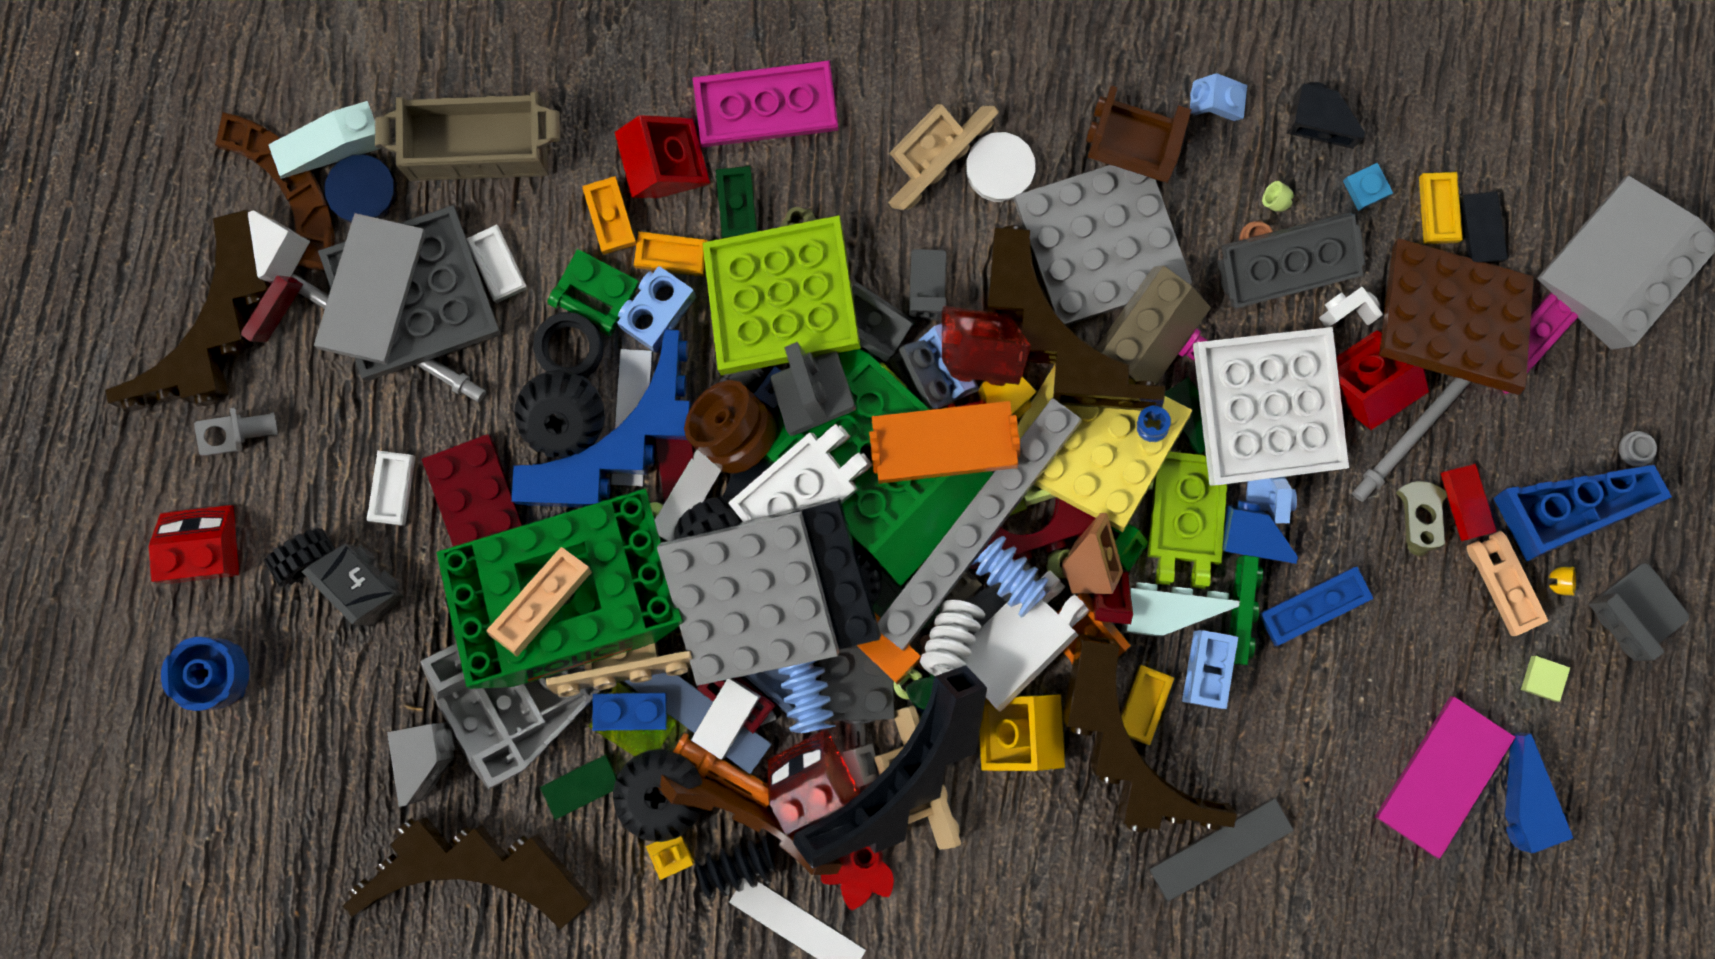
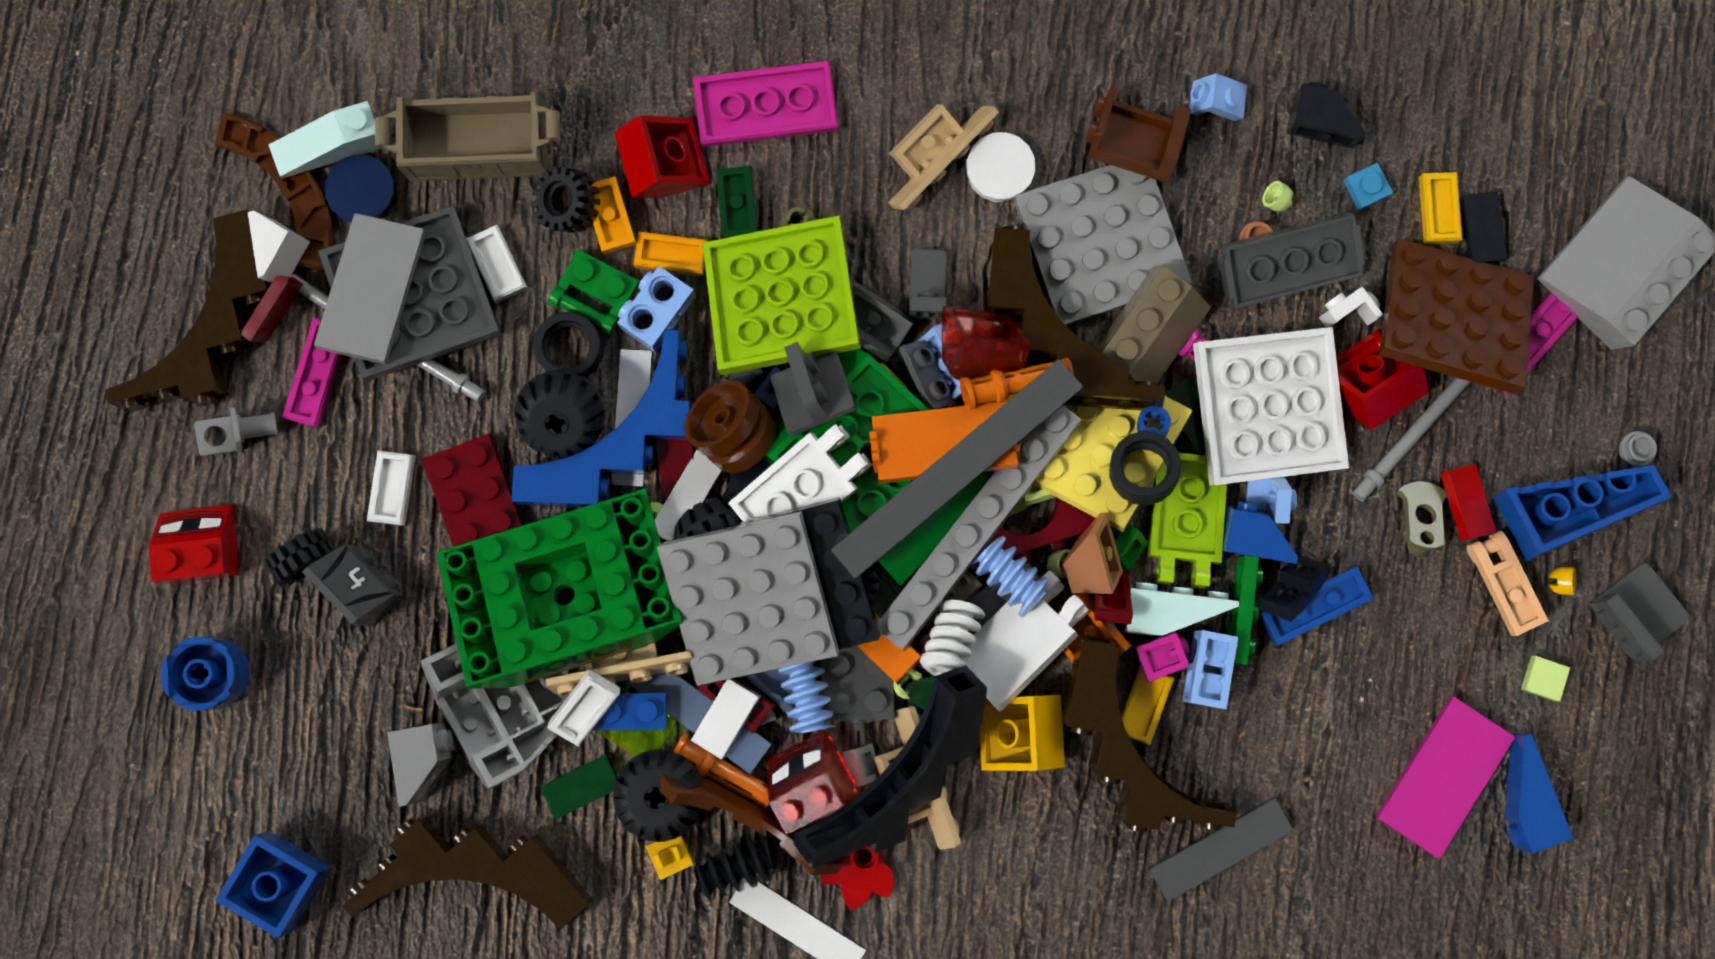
(273, 884): none -> blue brick
(312, 382): none -> dark pink tile
(539, 601): light nougat plate -> none
(550, 194): none -> black tyre
(583, 707): none -> white tile
(956, 469): none -> dark grey tile
(1000, 385): none -> orange pin
(1145, 441): none -> black tyre
(1163, 656): none -> dark pink bracket
(1295, 588): none -> black slope

